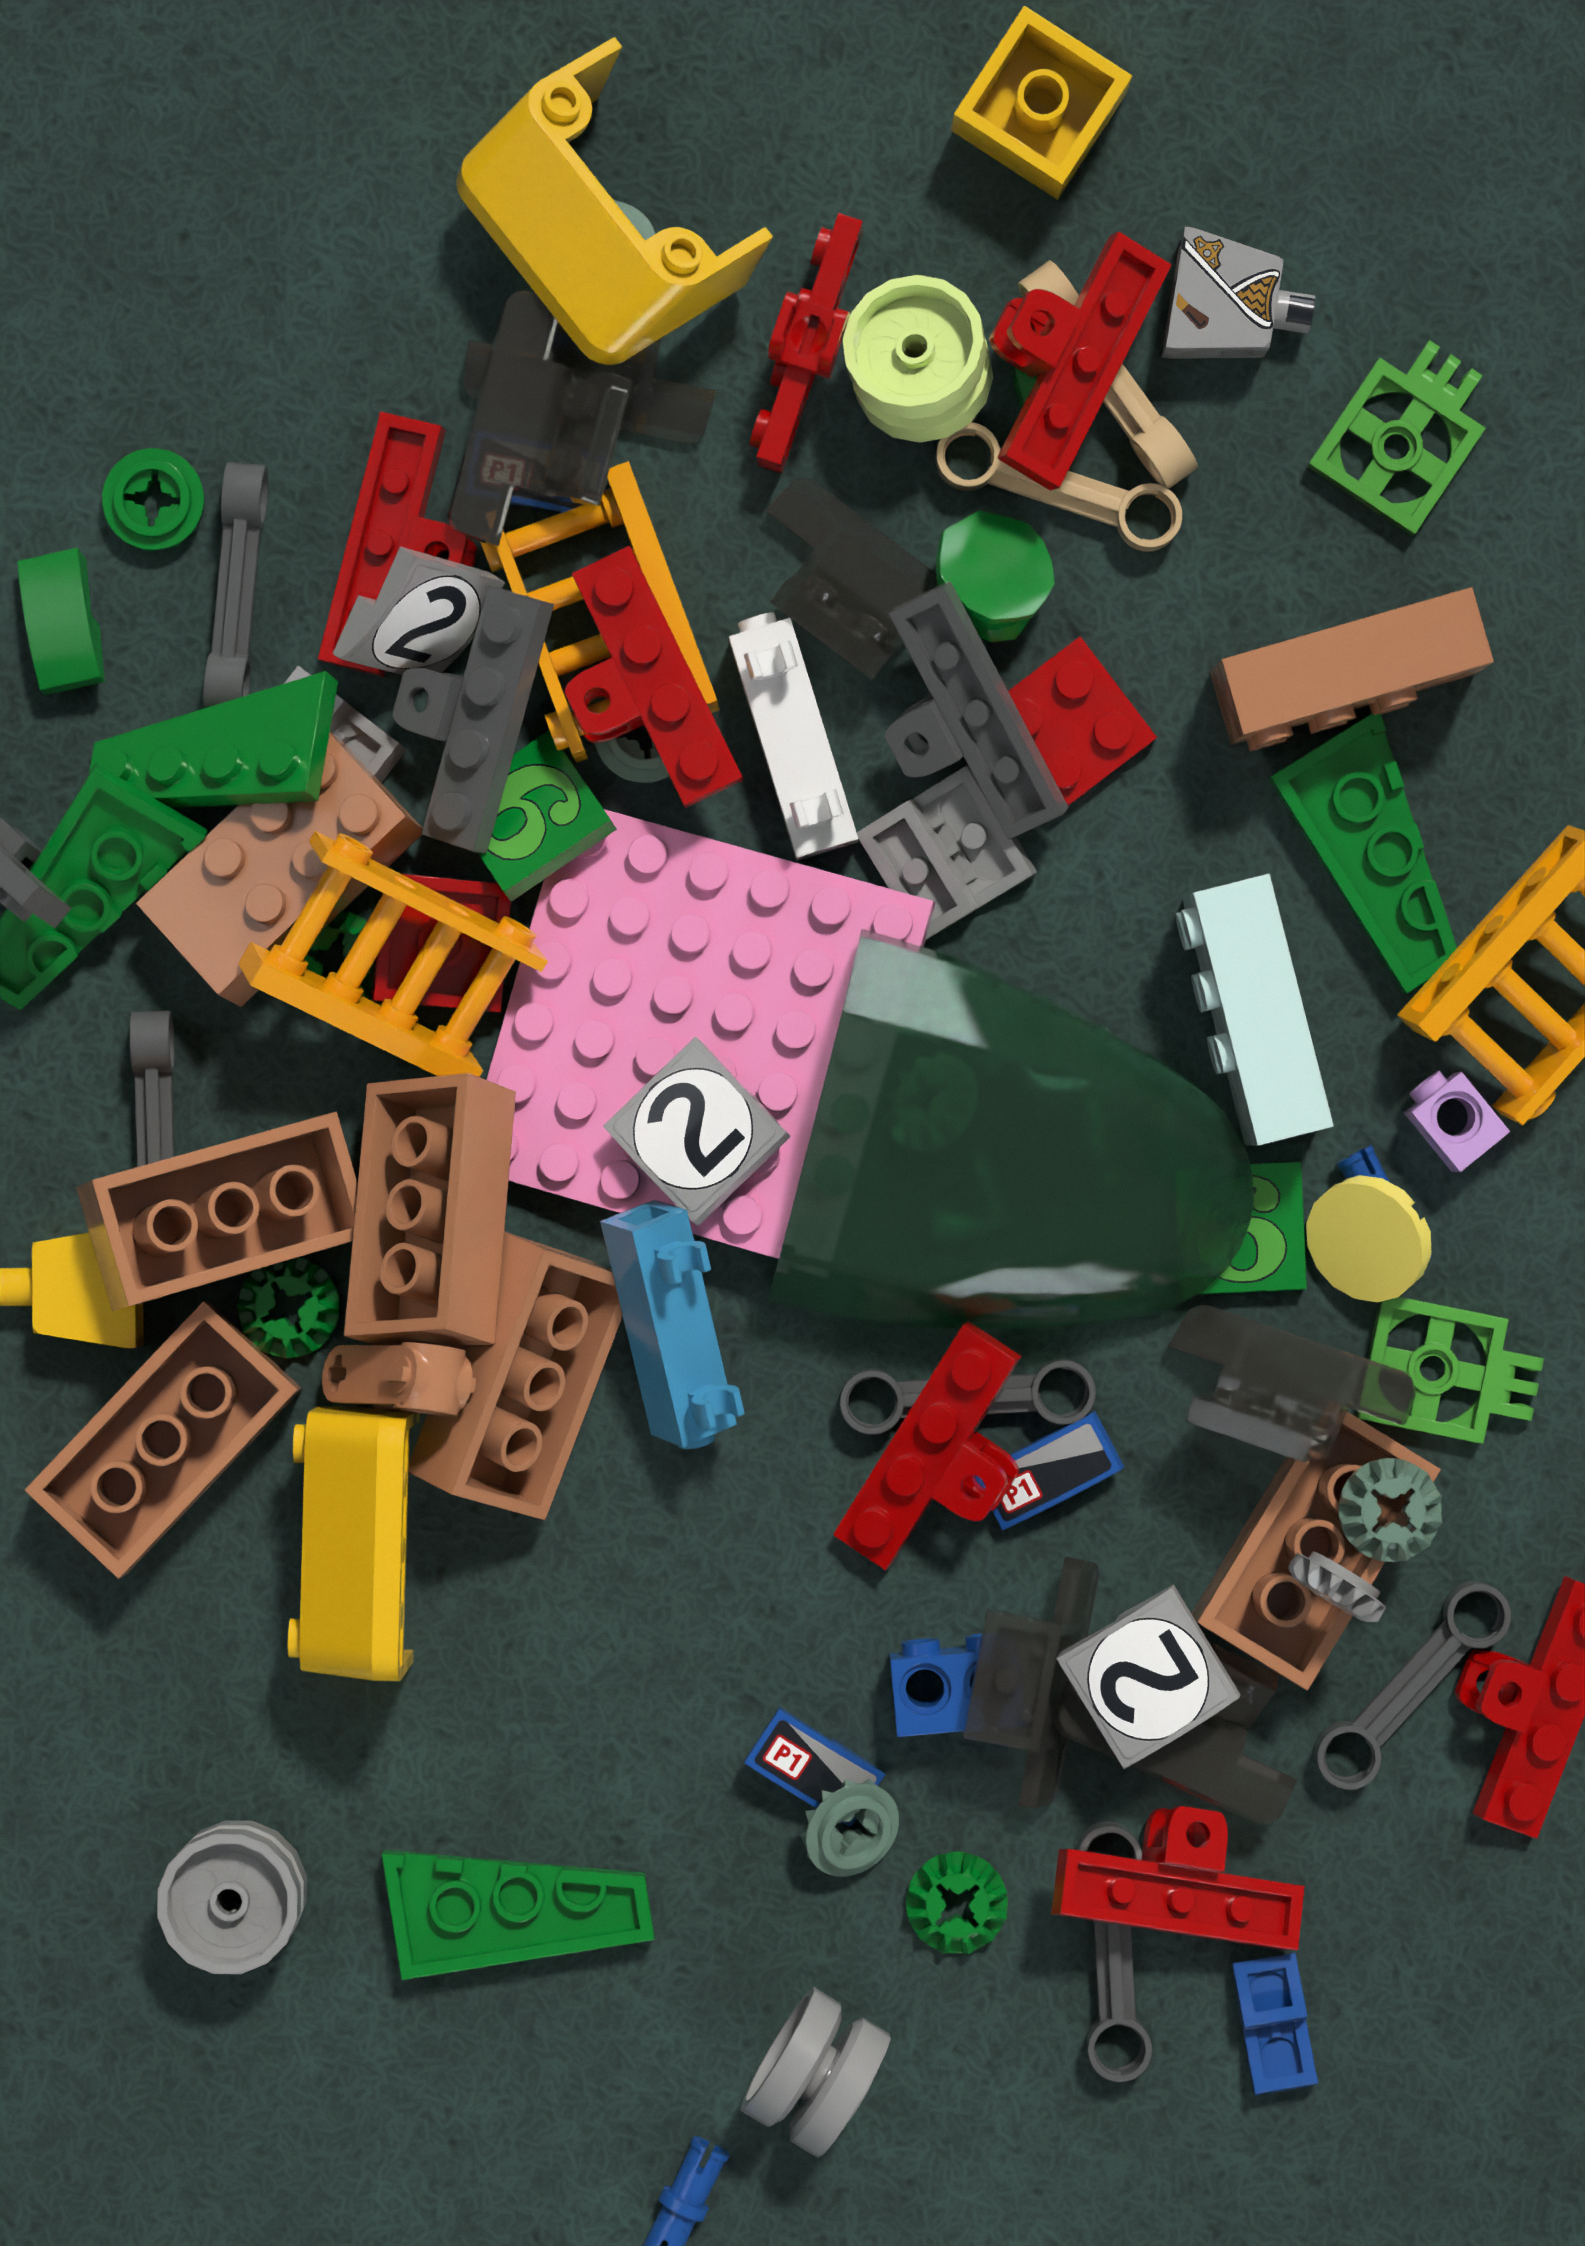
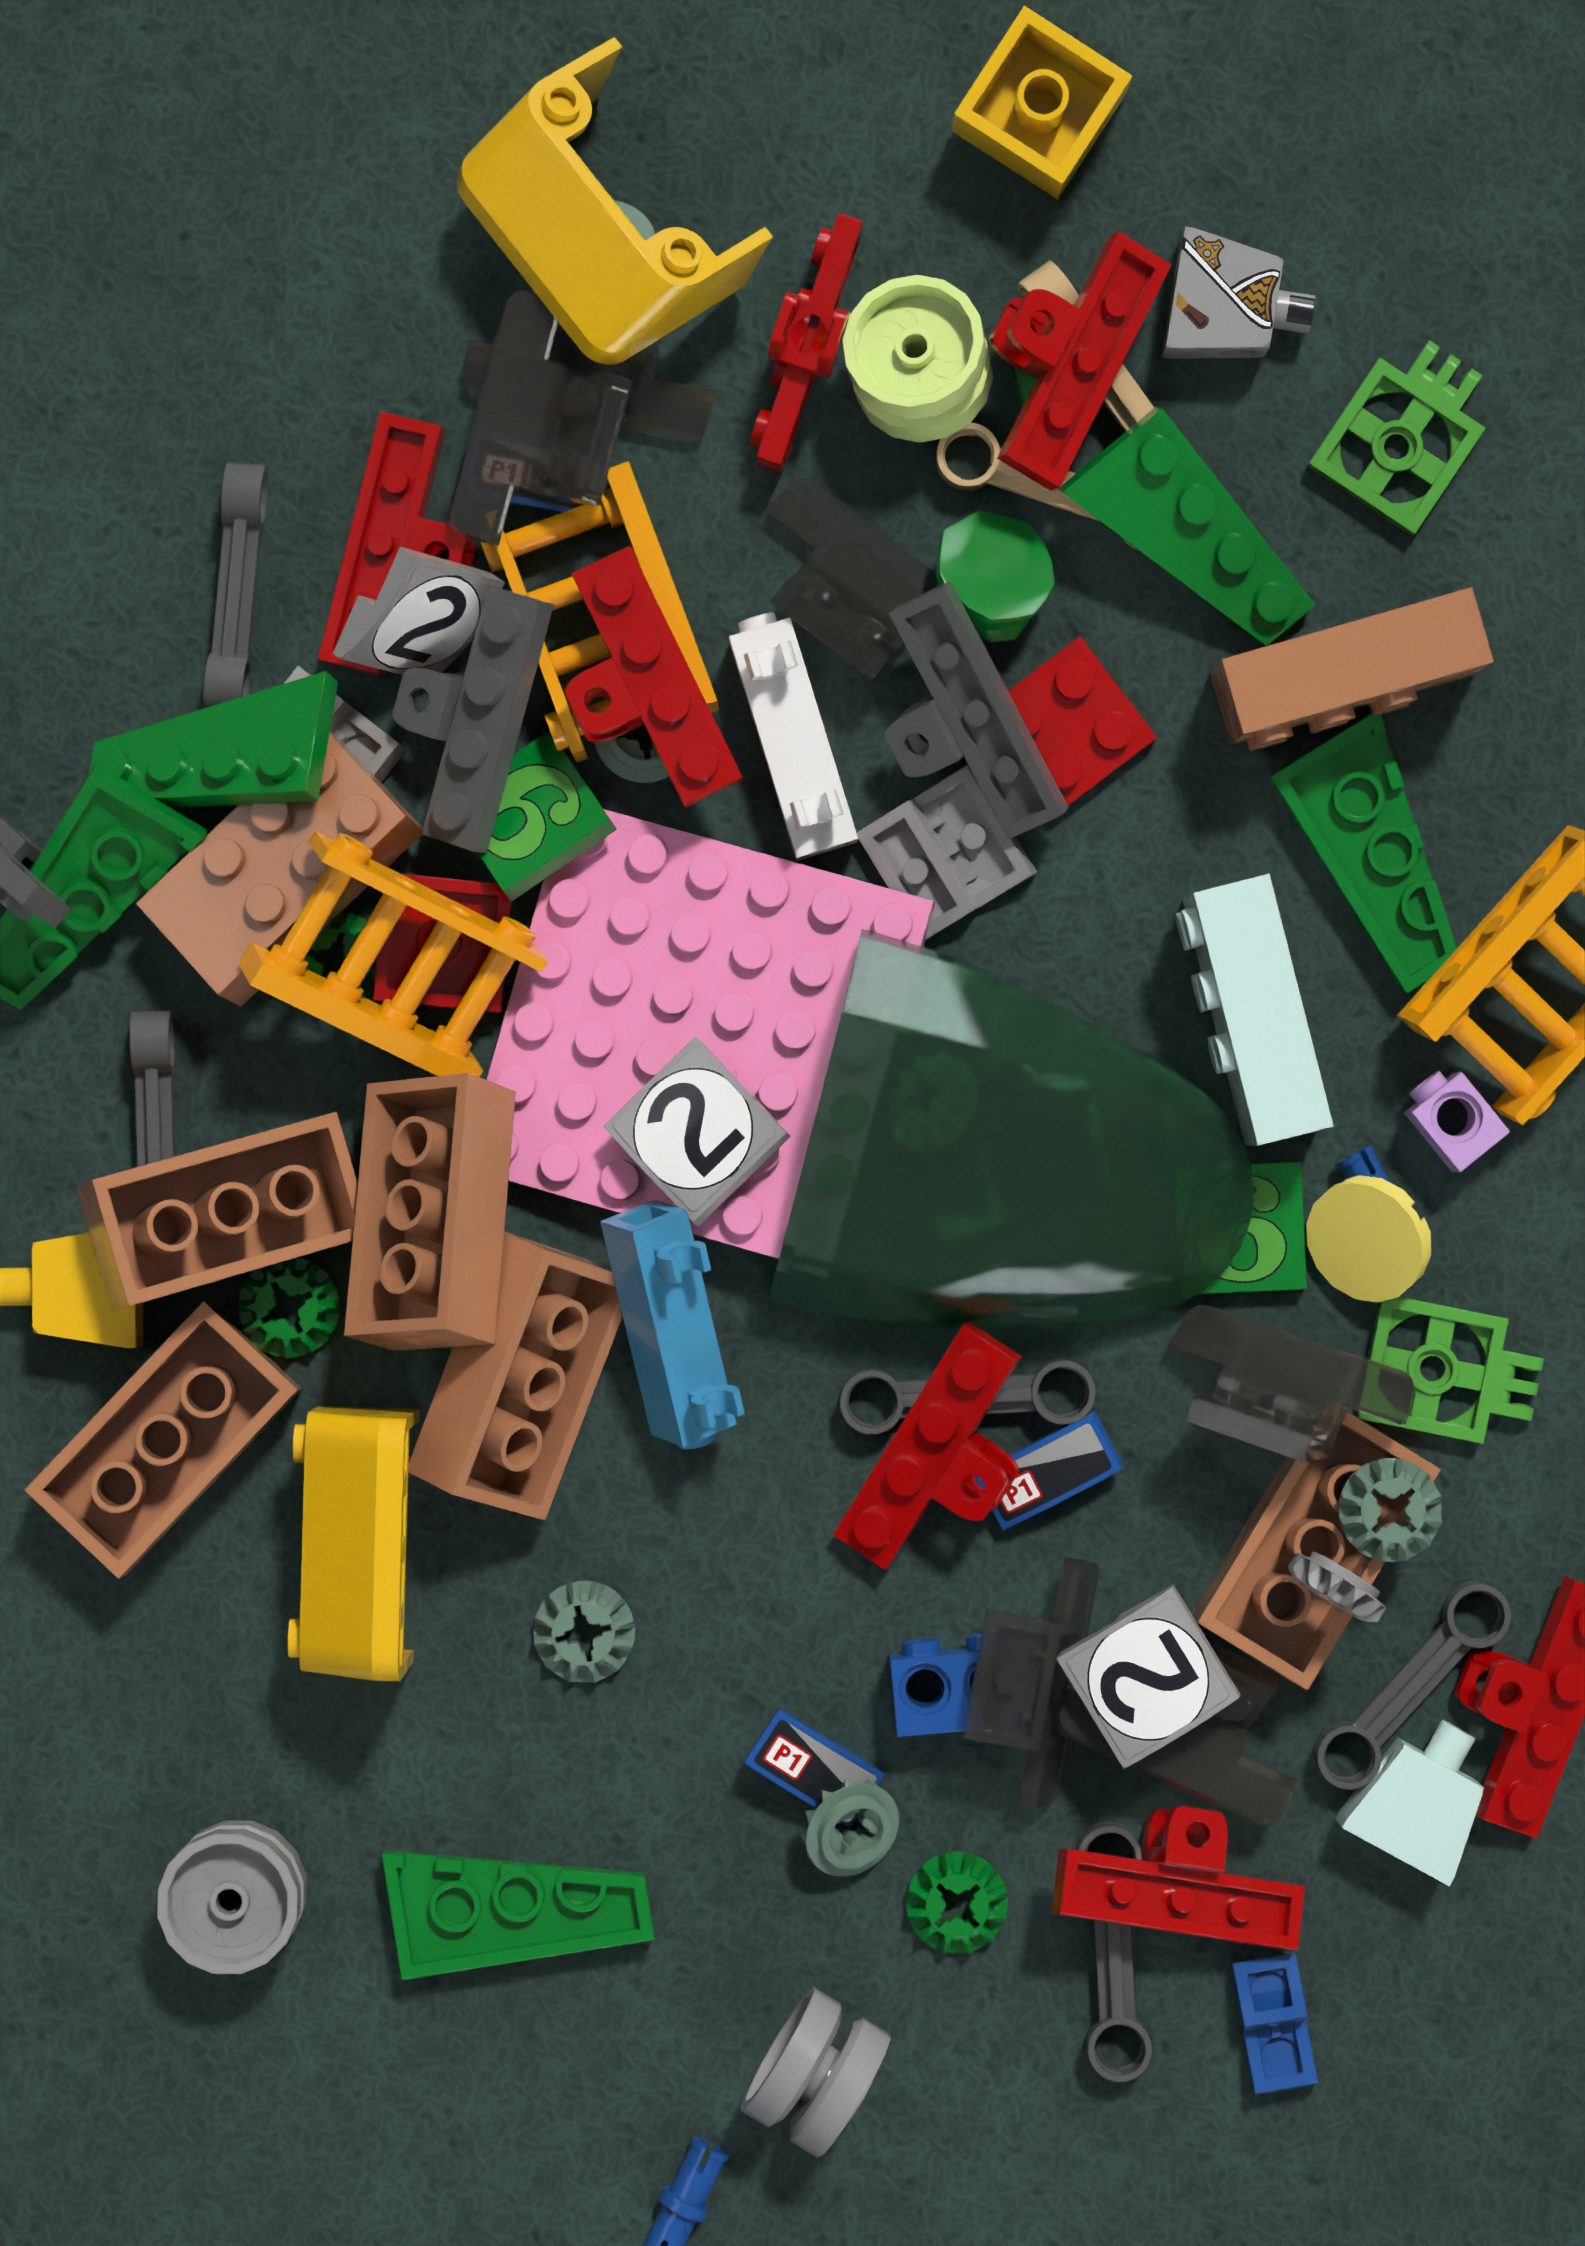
(59, 621): green slope -> none
(133, 477): green gear -> none
(400, 1377): nougat piece -> none
(602, 1607): none -> sand green gear
(1182, 518): none -> green wing
(1419, 1803): none -> light aqua torso

